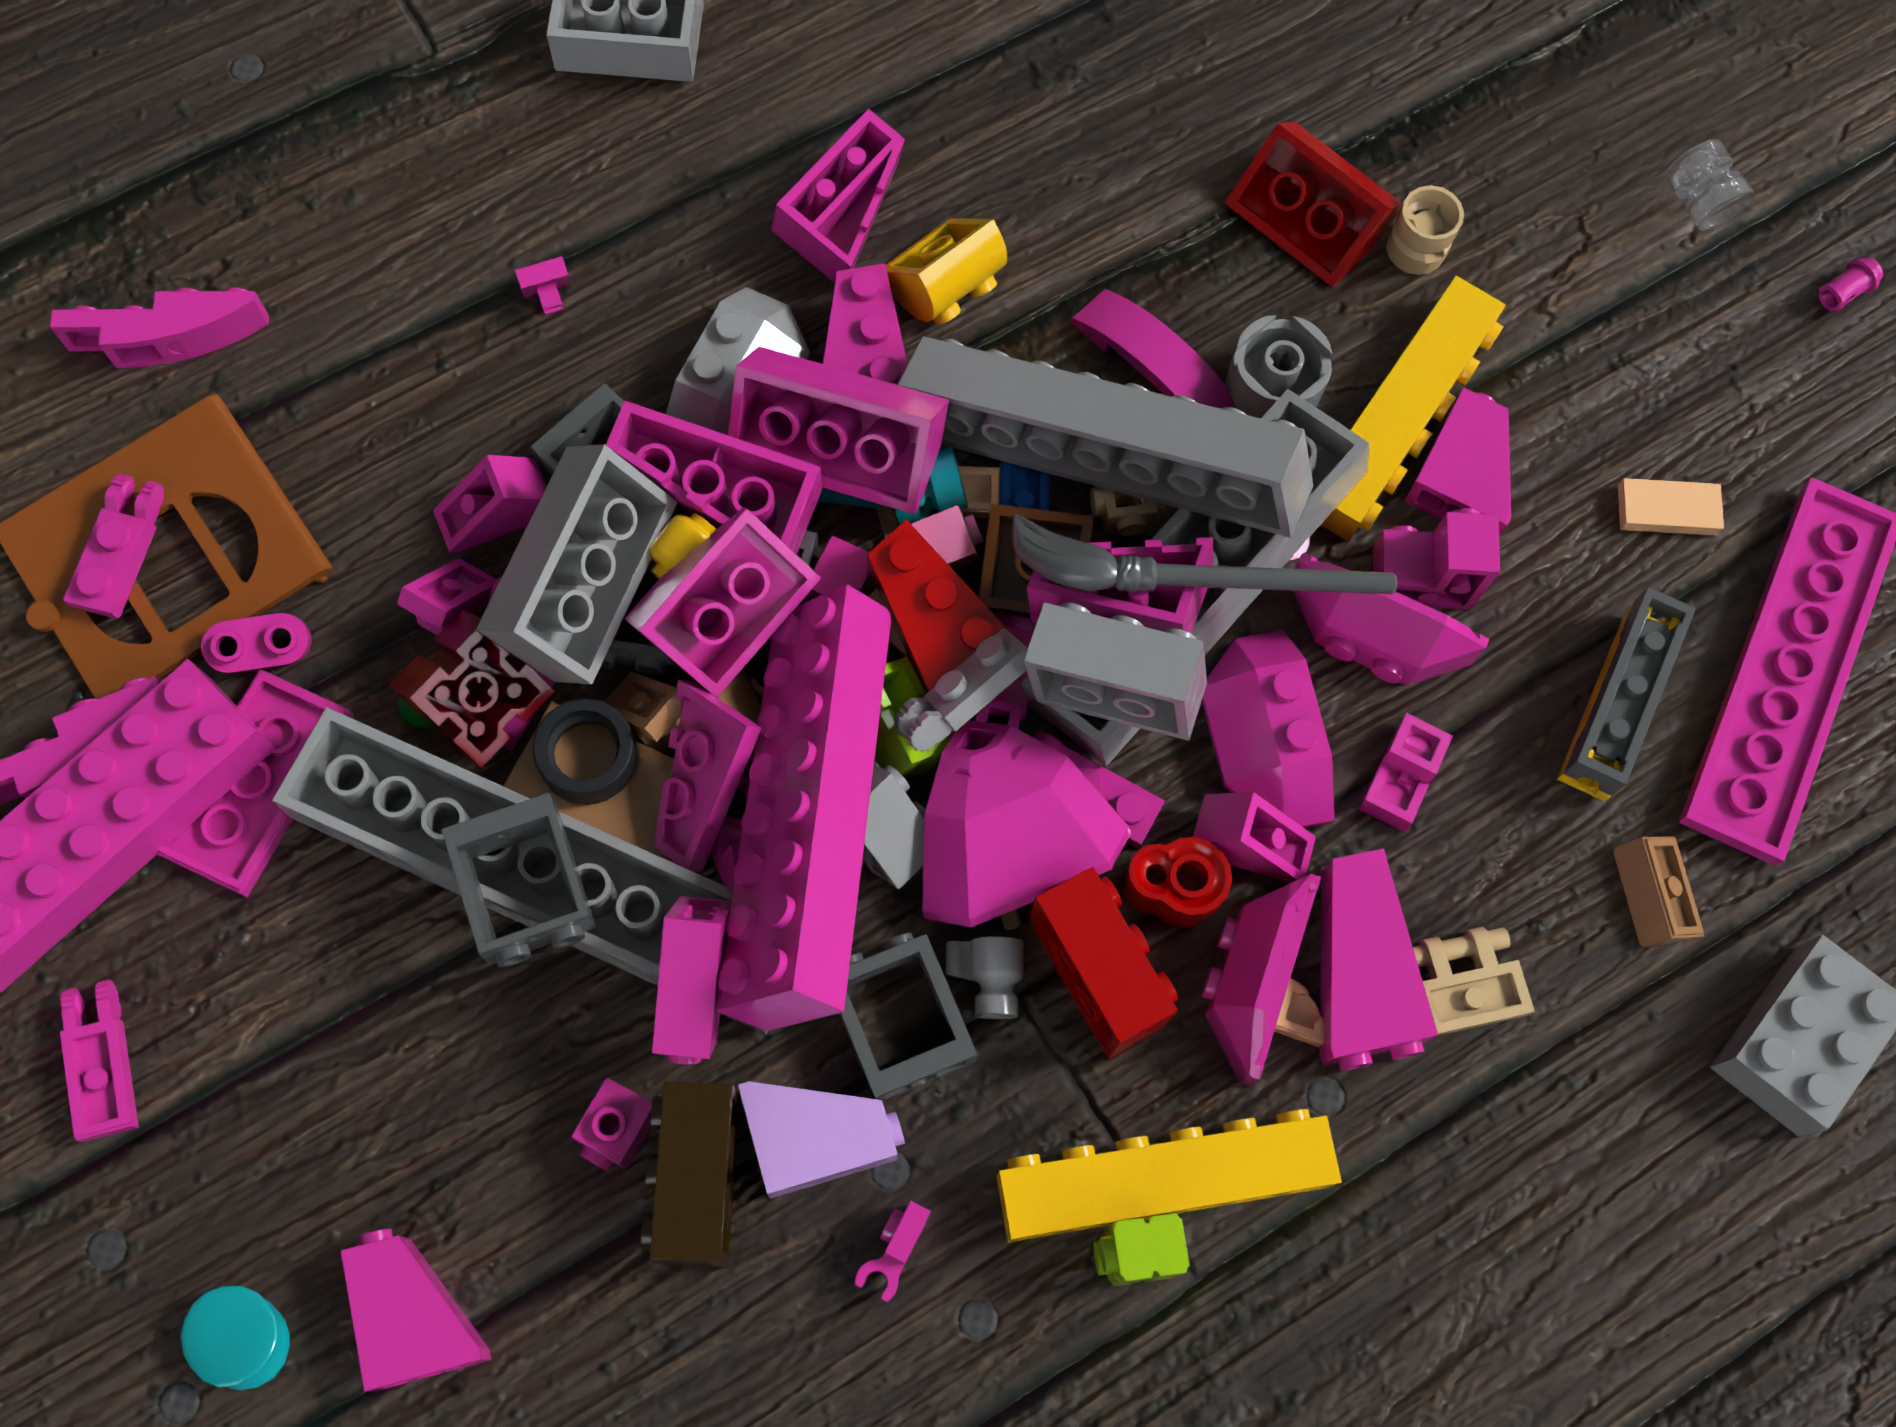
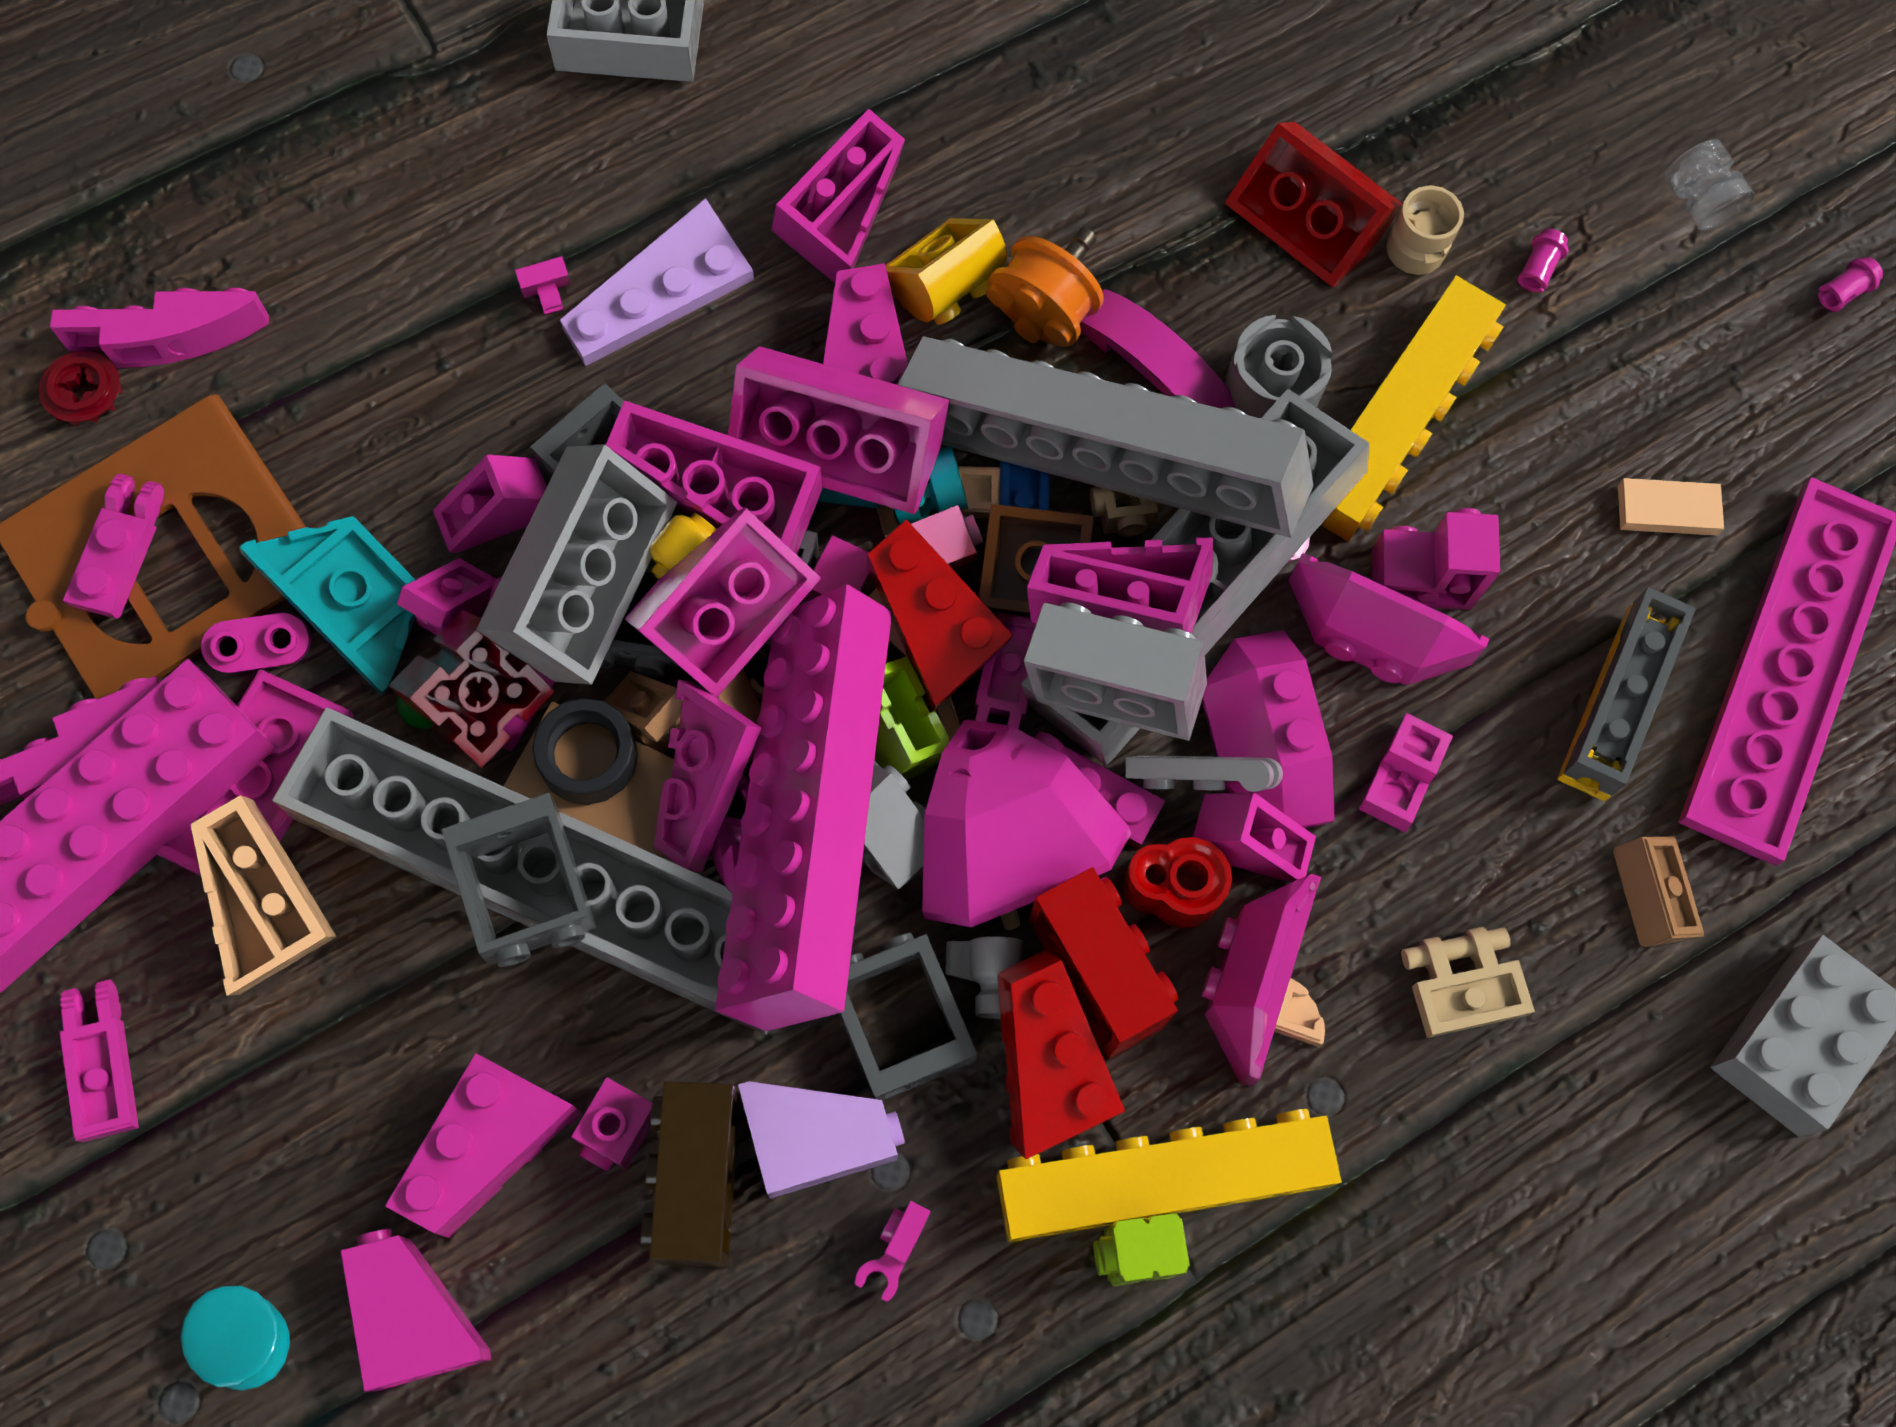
(69, 374): none -> dark red gear
(254, 895): none -> light nougat wedge
(344, 590): none -> teal wing
(476, 1145): none -> dark pink wedge
(663, 283): none -> lavender wing
(688, 979): dark pink slope -> none
(735, 330): light grey wedge -> none
(962, 691): light grey hinge -> none
(1047, 289): none -> orange wheel
(1052, 1059): none -> red wedge
(1094, 568): dark grey piece -> none
(1206, 772): none -> light grey plate
(1368, 967): dark pink slope -> none
(1467, 462): dark pink slope -> none
(1547, 250): none -> dark pink pin

